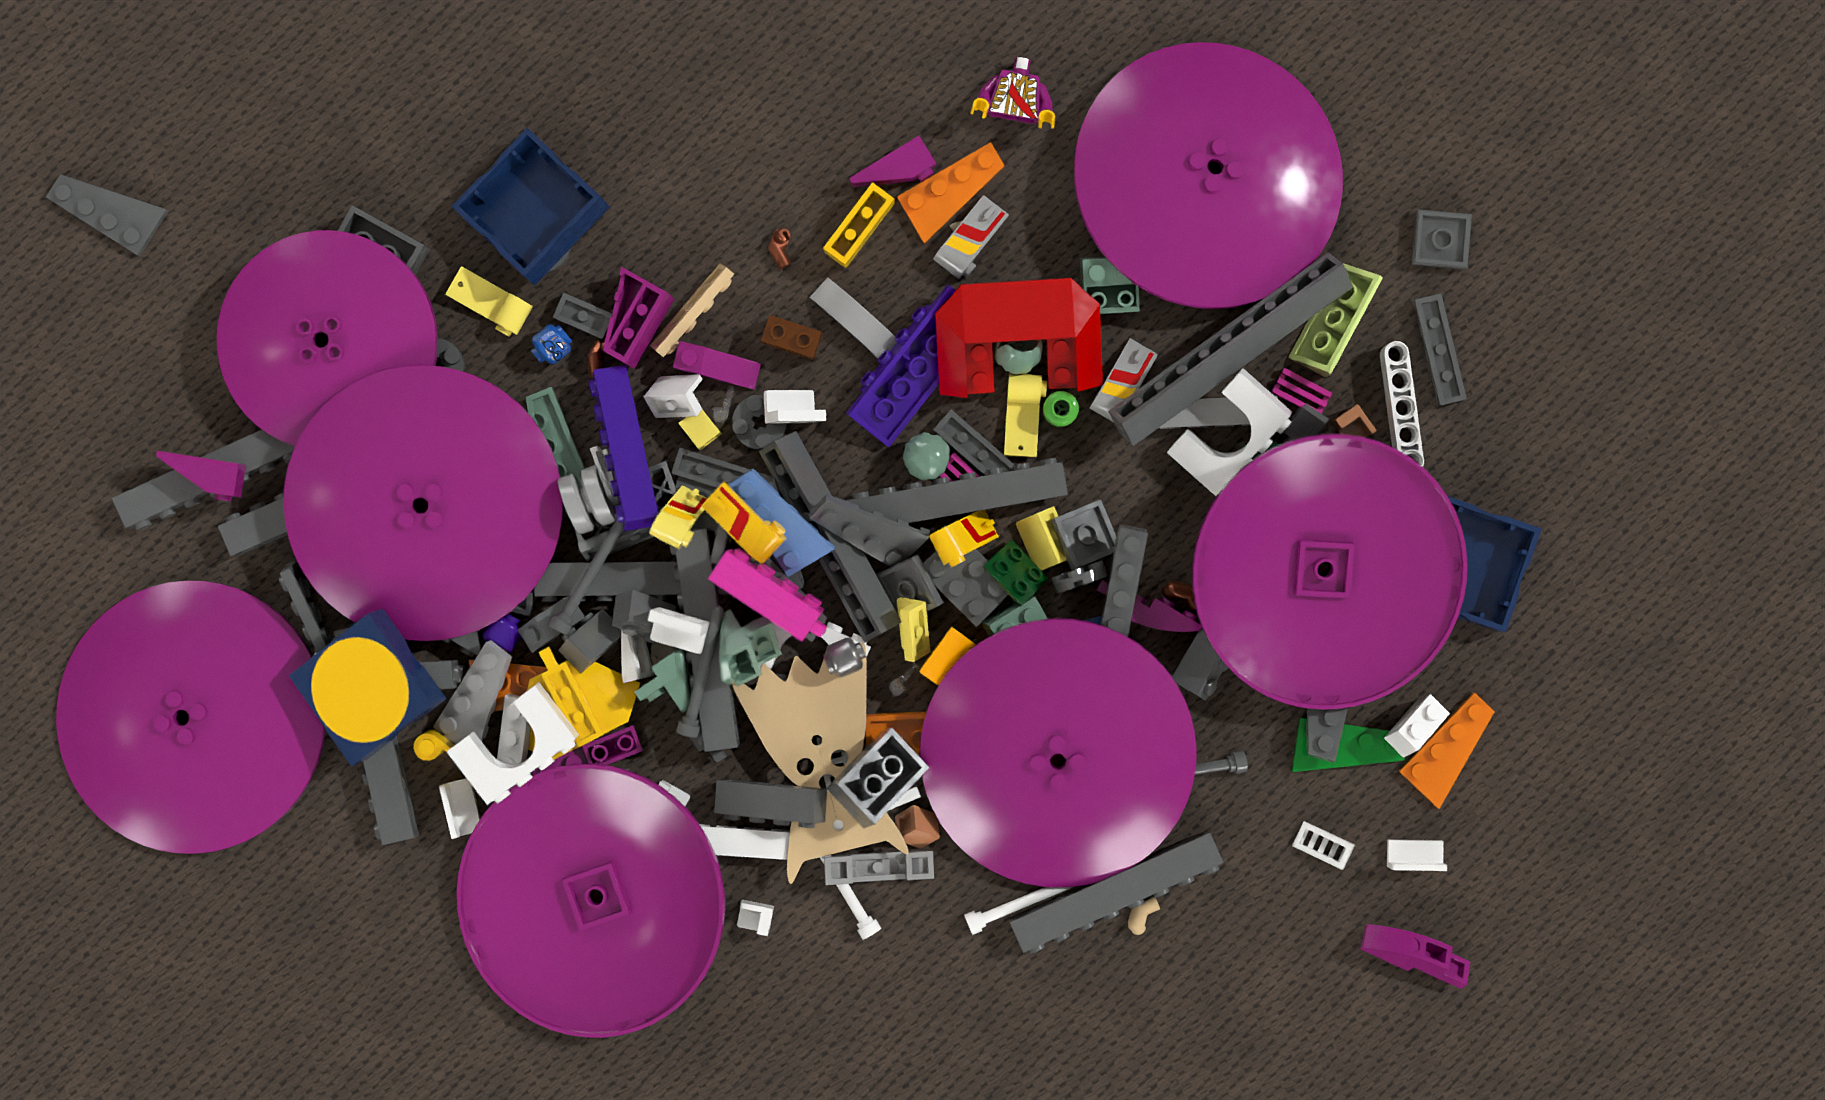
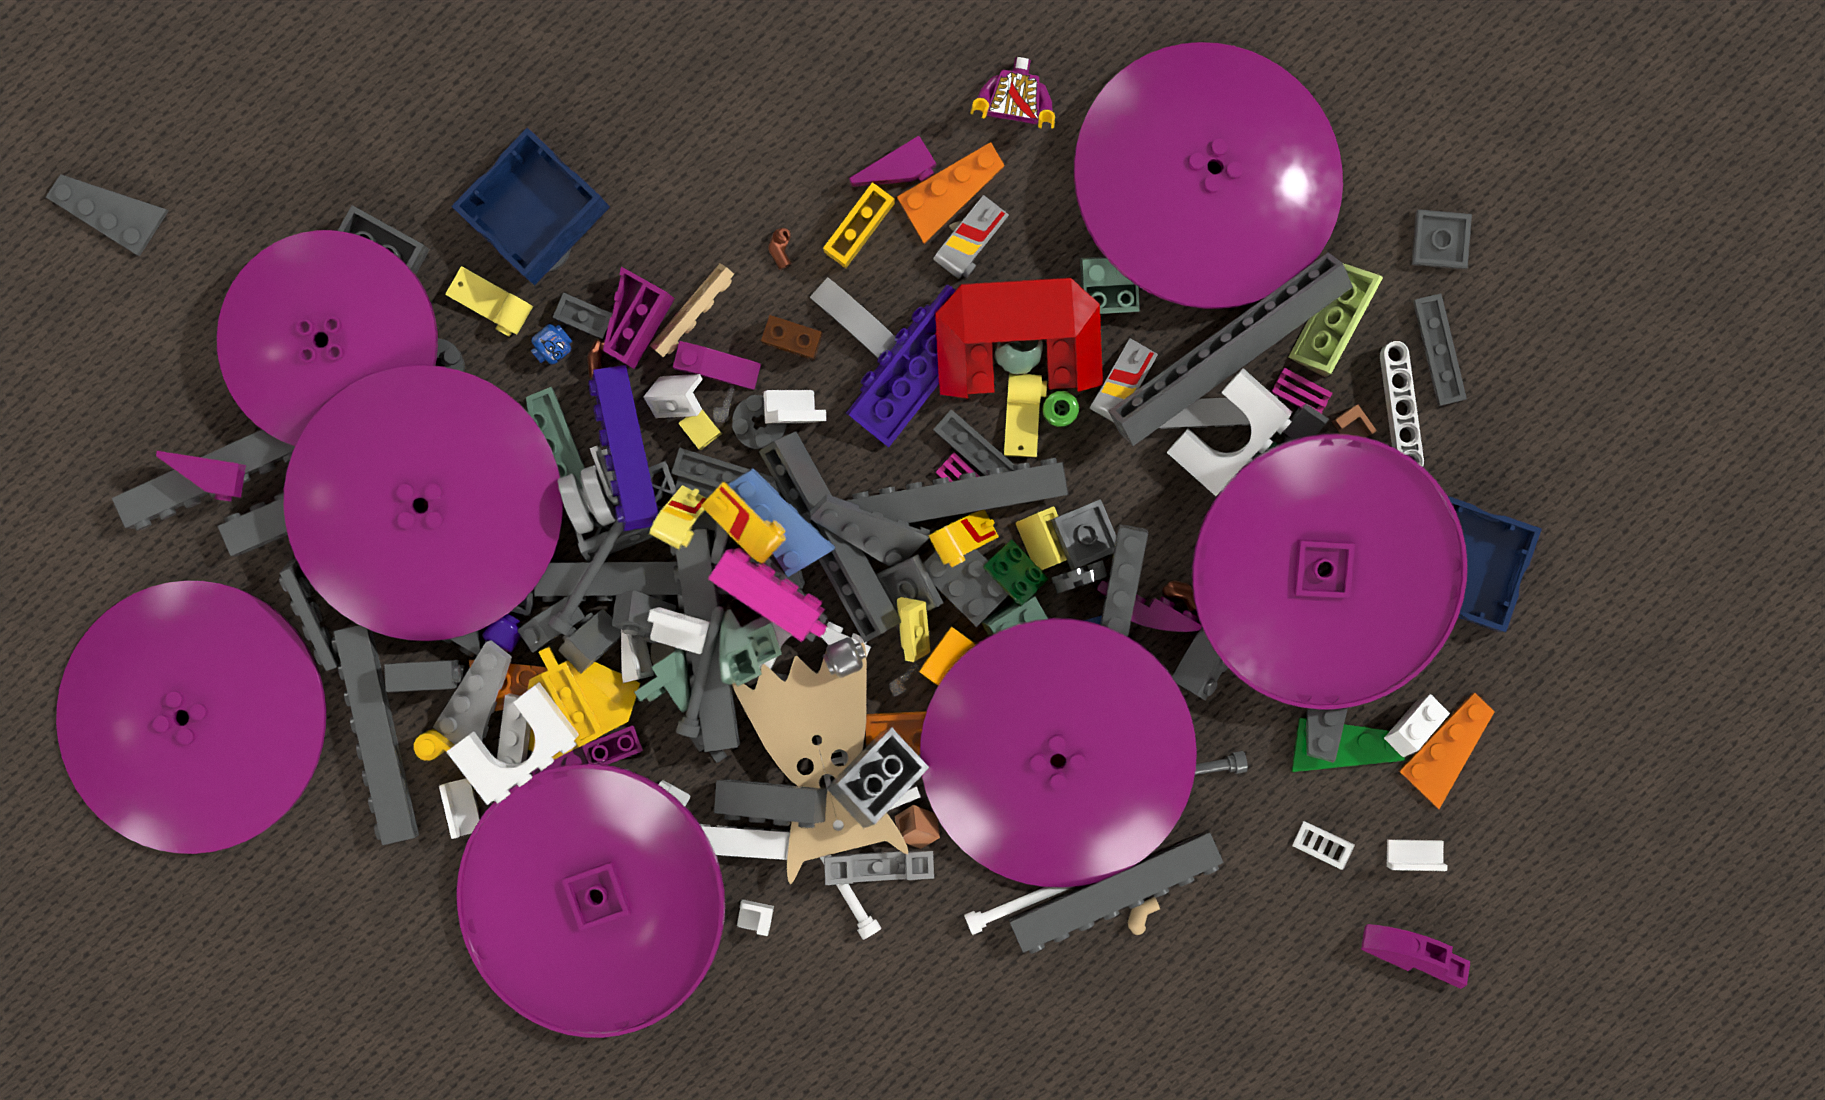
(366, 687): yellow tile -> none
(926, 456): sand green hair -> none

